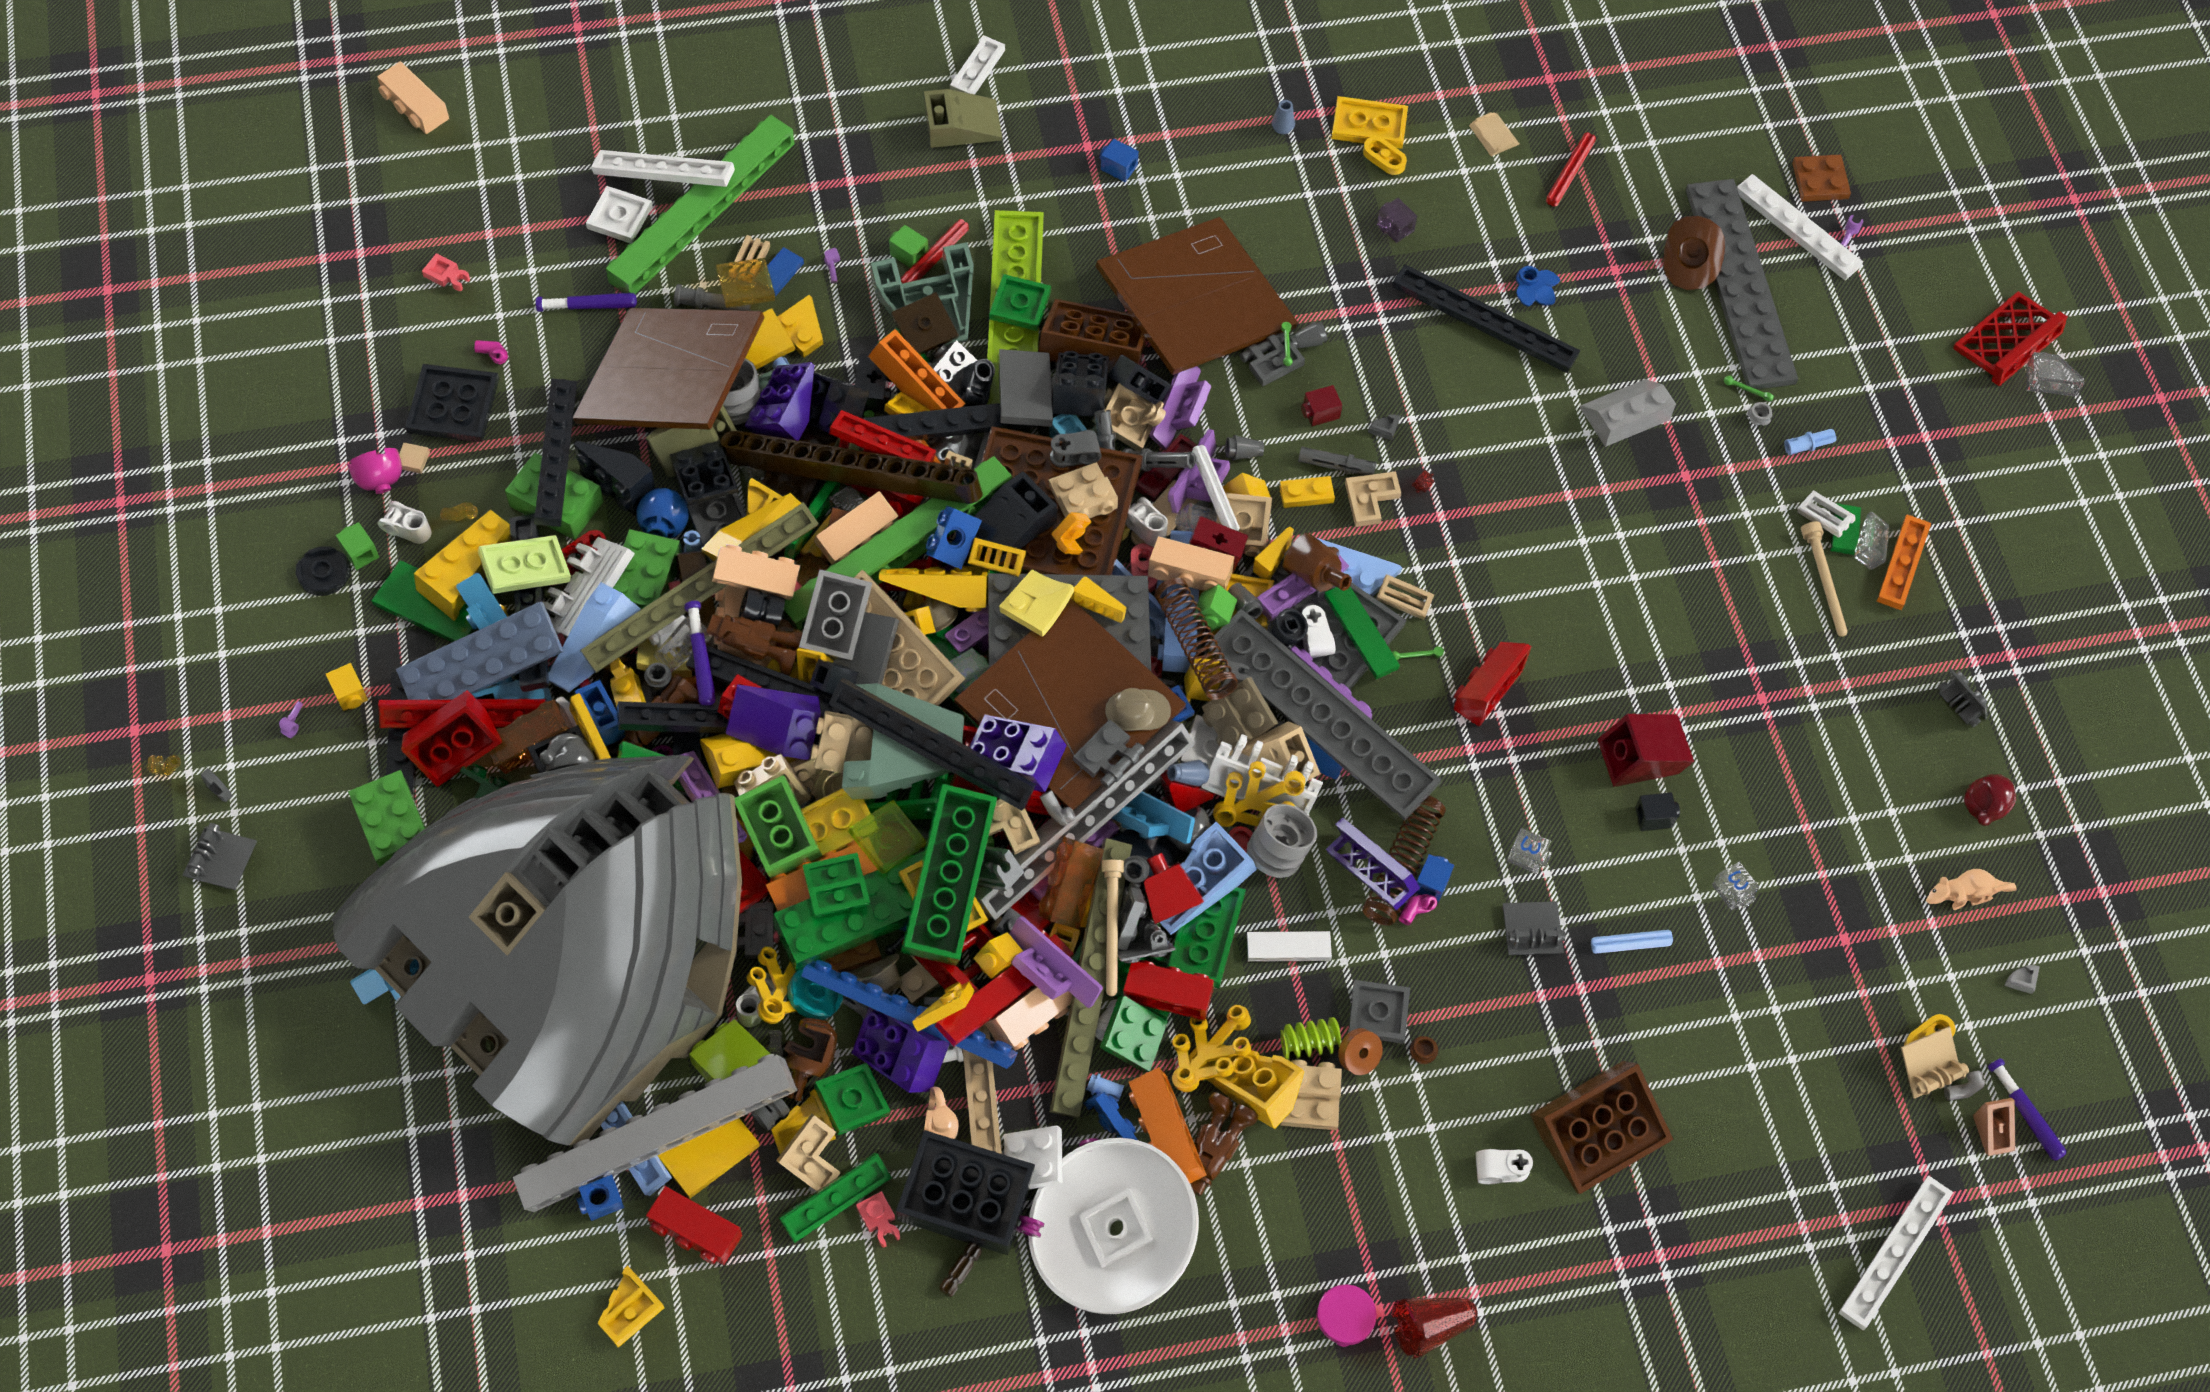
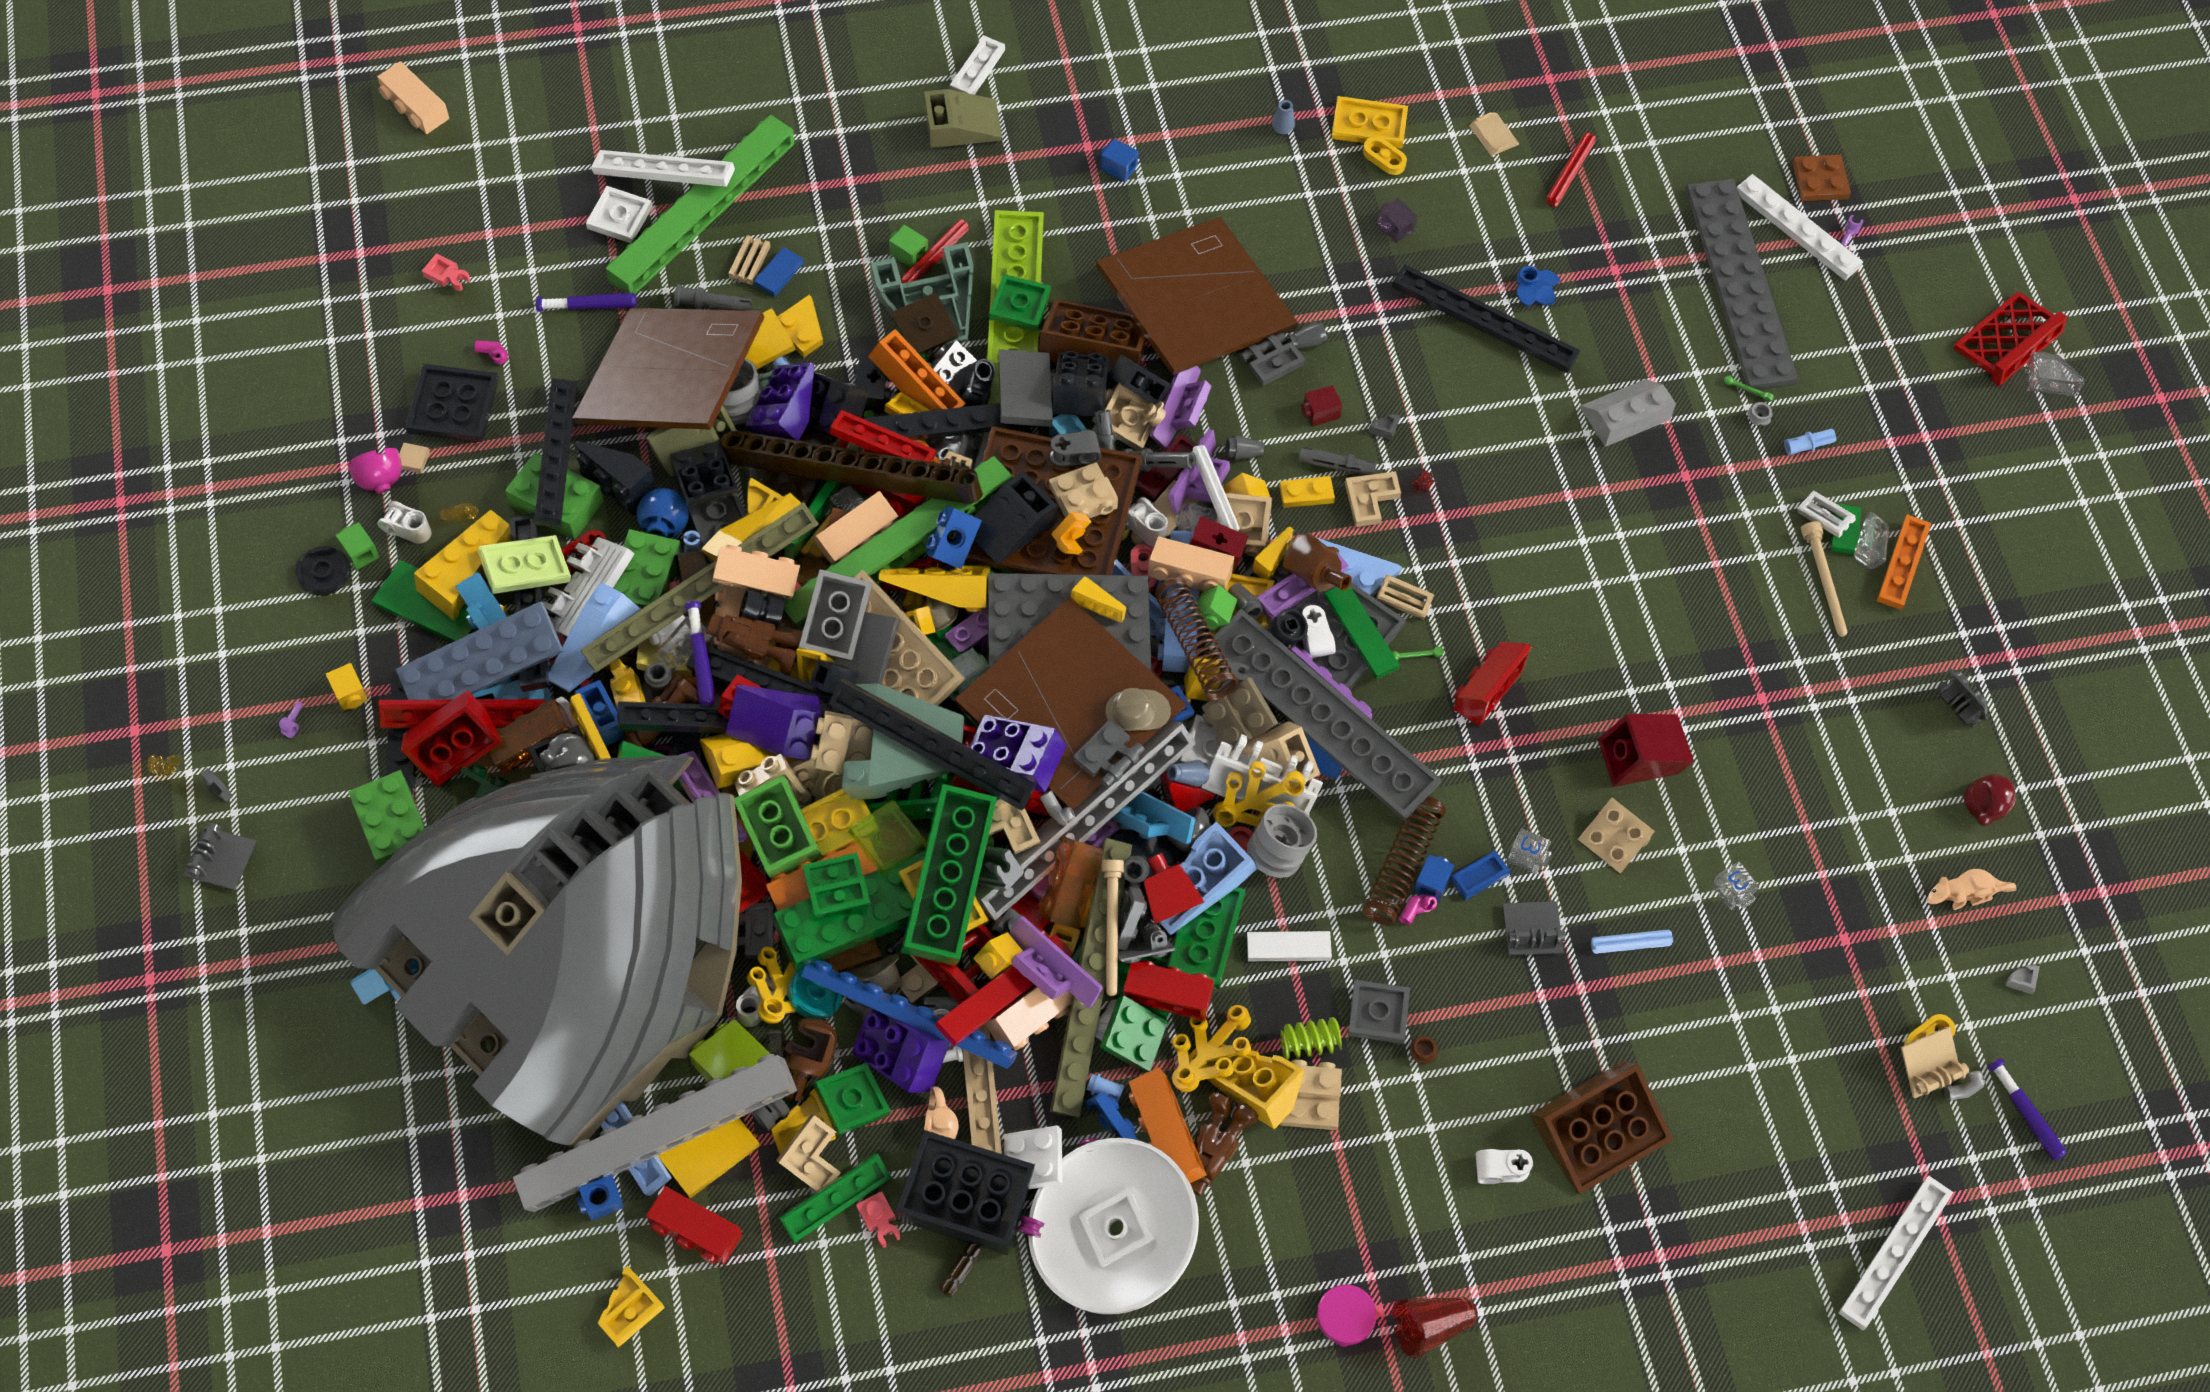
(745, 282): clear yellow tile -> none
(831, 257): medium lavender hand -> none
(955, 999): yellow wing -> none
(976, 551): yellow slope -> none
(1037, 602): light yellow plate -> none
(1286, 328): bright green hinge -> none
(1369, 1057): dark orange piece -> none
(1377, 856): dark purple fence -> none
(1479, 875): none -> blue tile
(1616, 835): none -> tan hinge
(1657, 811): black brick -> none
(1693, 252): reddish brown hat -> none
(1997, 1126): nougat slope -> none

